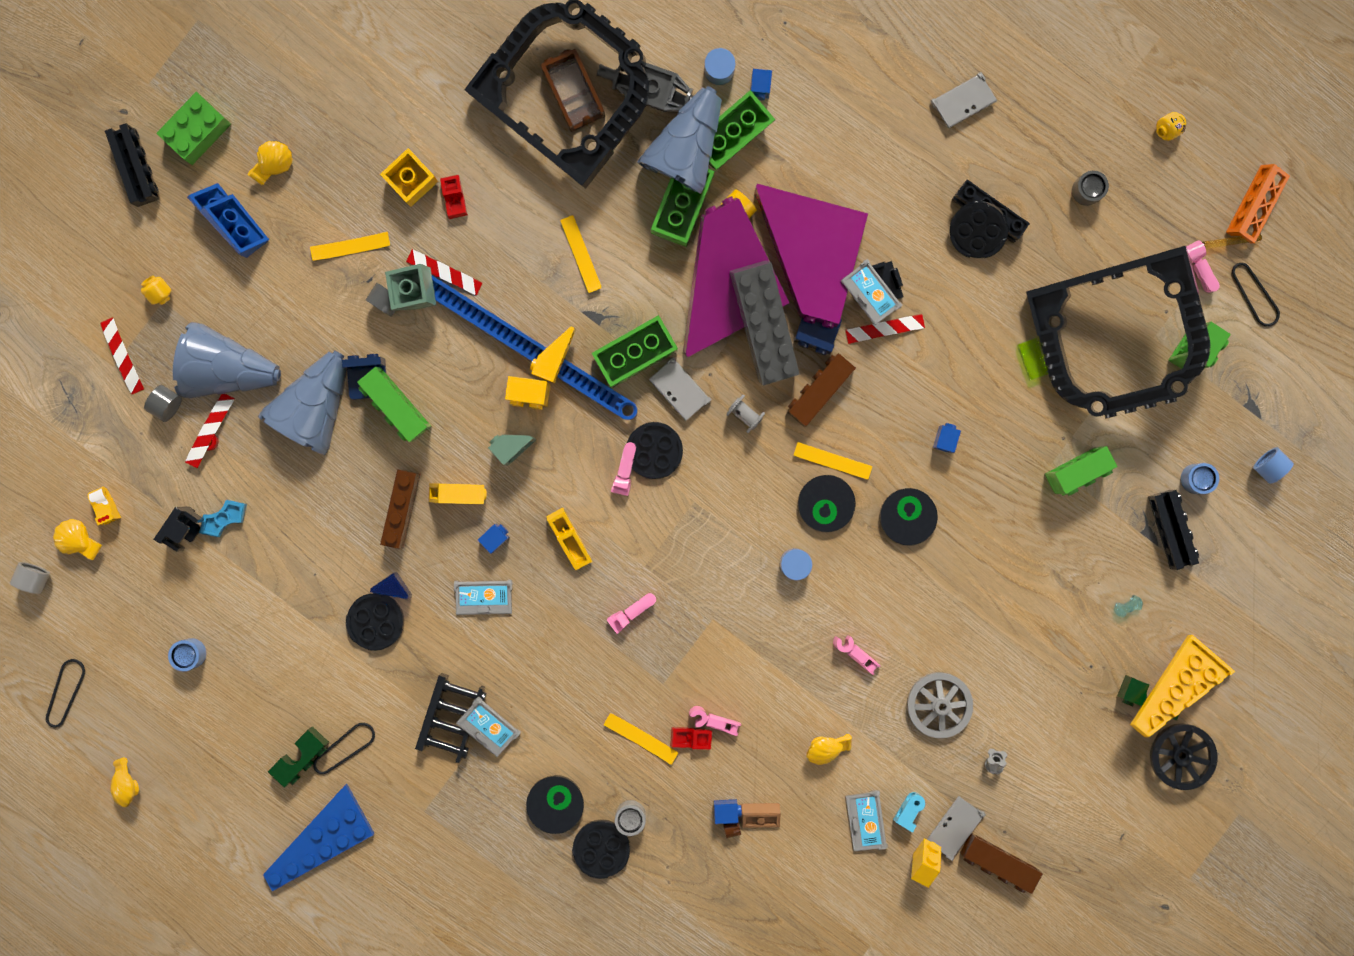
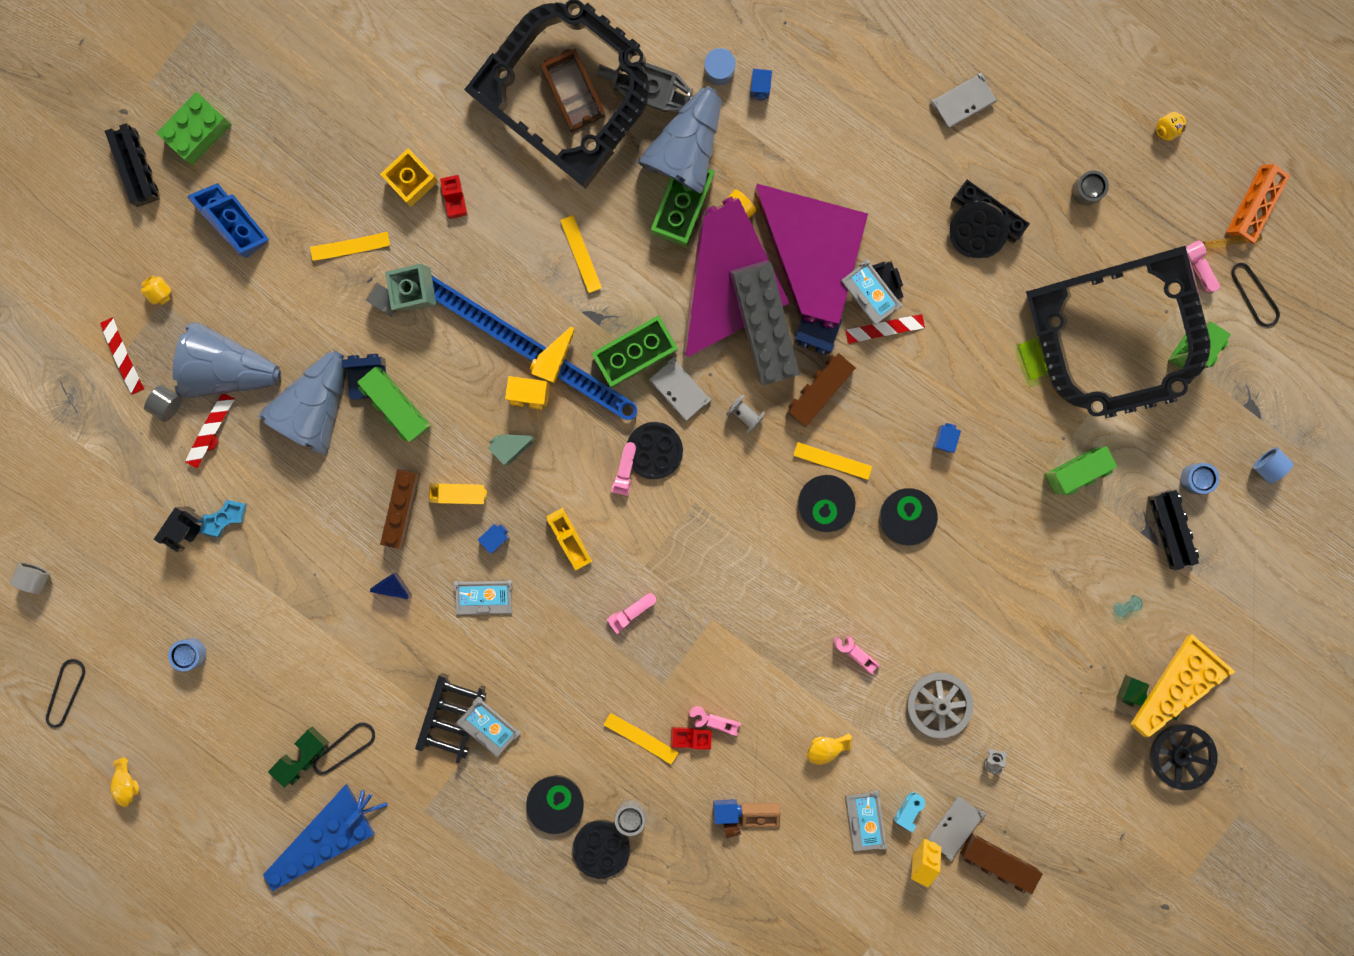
(73, 537): yellow animal -> none
(103, 506): yellow leg -> none
(272, 160): yellow animal -> none
(359, 809): none -> blue plant
(375, 621): black tile -> none
(445, 272): sticker -> none
(738, 128): bright green slope -> none
(796, 564): medium blue piece -> none

